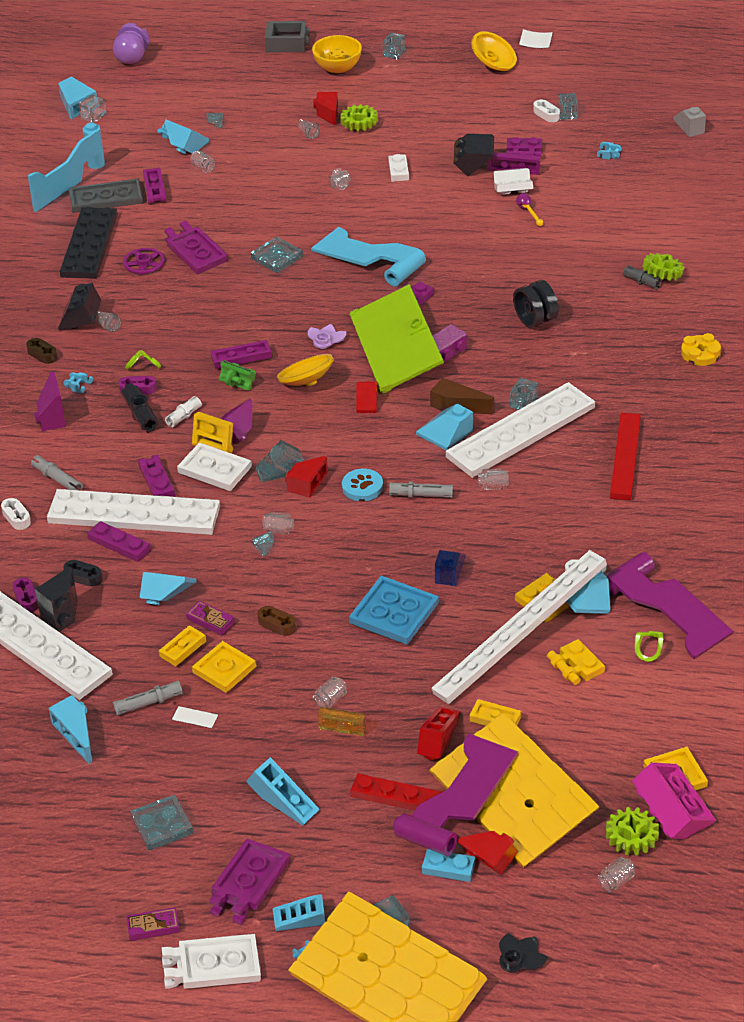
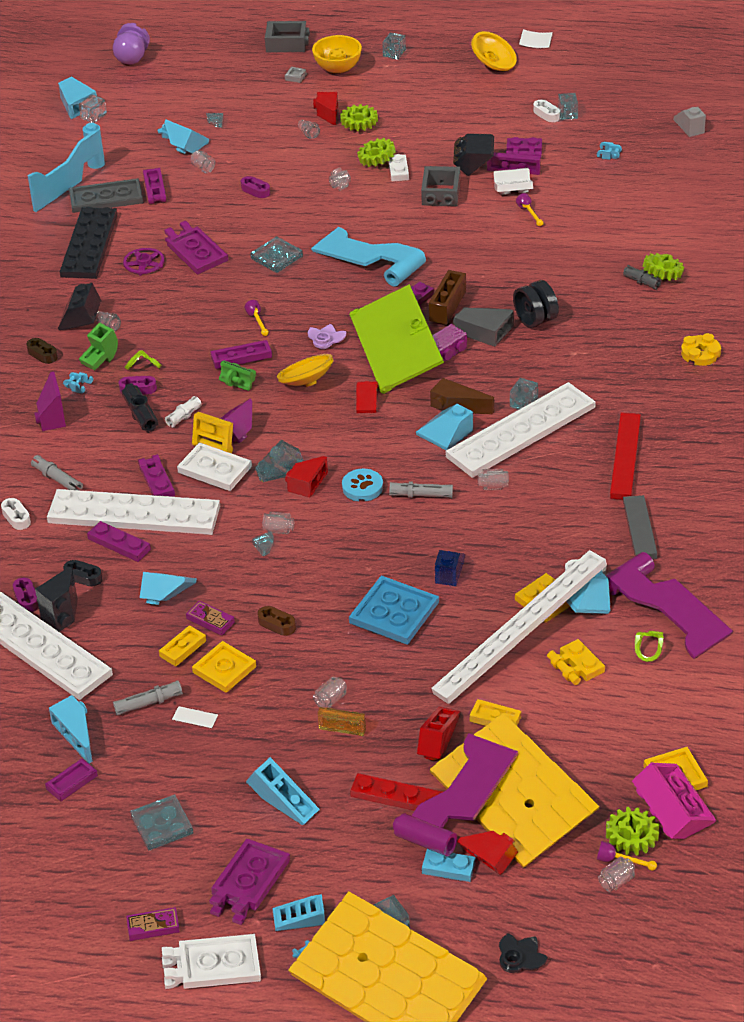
(71, 779): none -> magenta tile
(102, 348): none -> bright green brick
(252, 311): none -> hinge
(255, 187): none -> magenta beam
(295, 74): none -> light grey tile
(376, 152): none -> lime gear
(440, 176): none -> dark grey window
(447, 297): none -> reddish brown brick
(485, 323): none -> dark grey slope
(608, 852): none -> hinge
(639, 525): none -> dark grey tile

